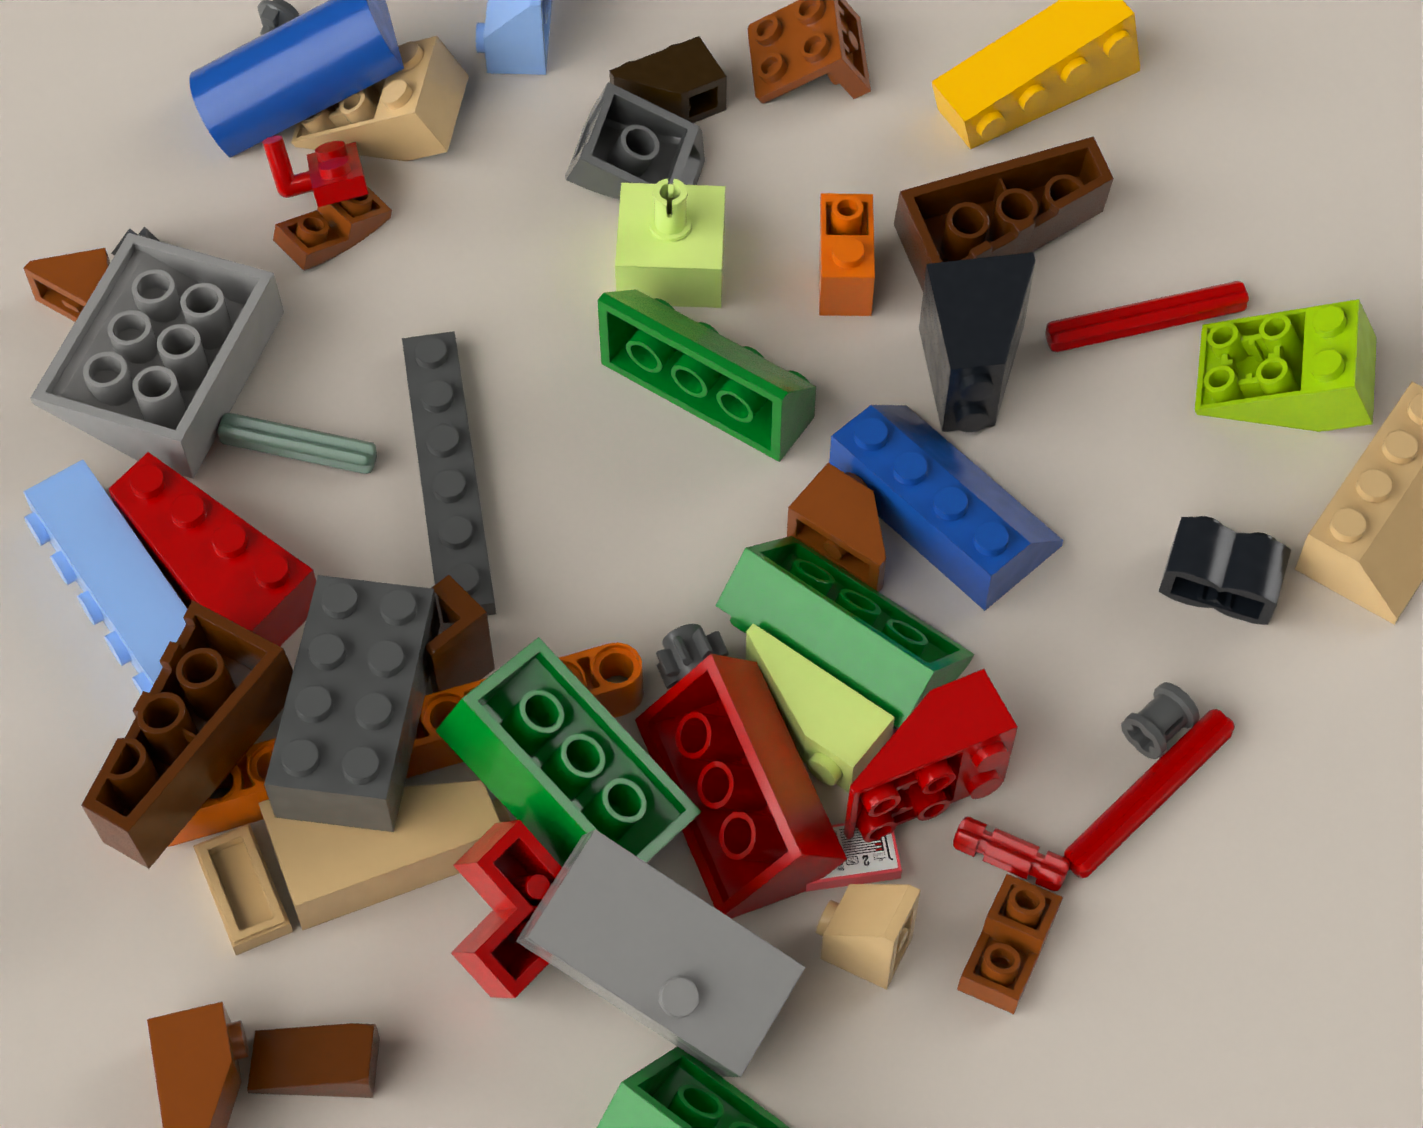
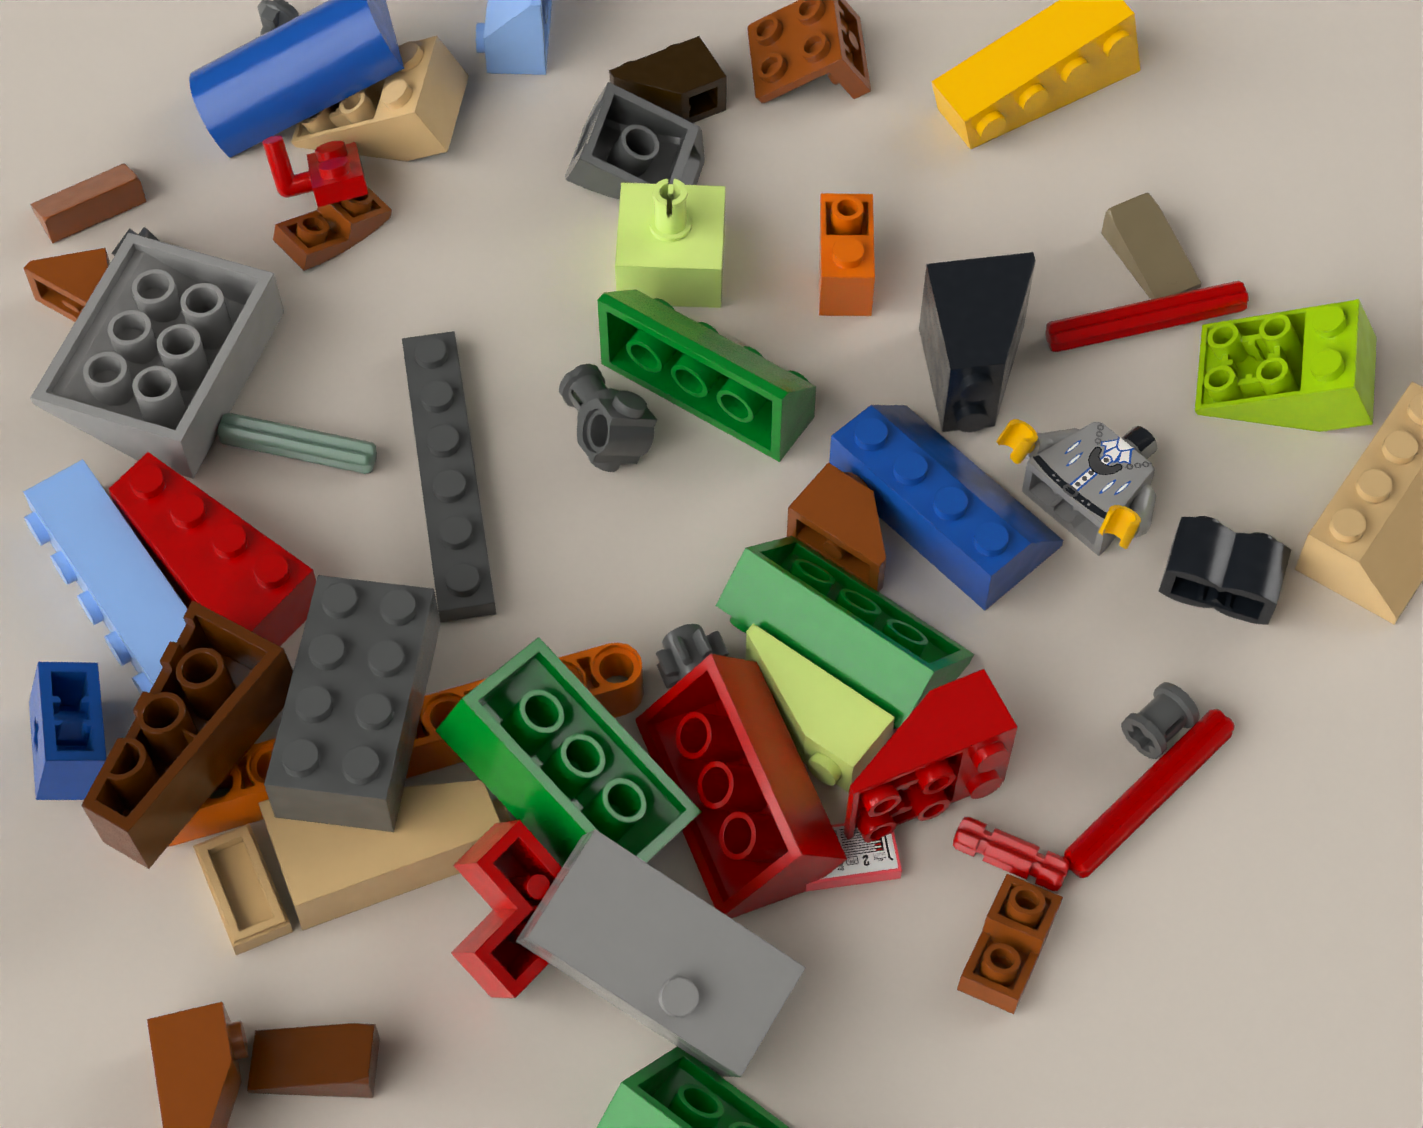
(66, 729): none -> blue brick
(89, 202): none -> dark orange slope
(463, 646): reddish brown panel -> none
(611, 423): none -> dark grey connector
(869, 929): tan slope -> none
(1003, 206): reddish brown wedge -> none
(1088, 479): none -> light grey torso
(1149, 247): none -> dark tan slope

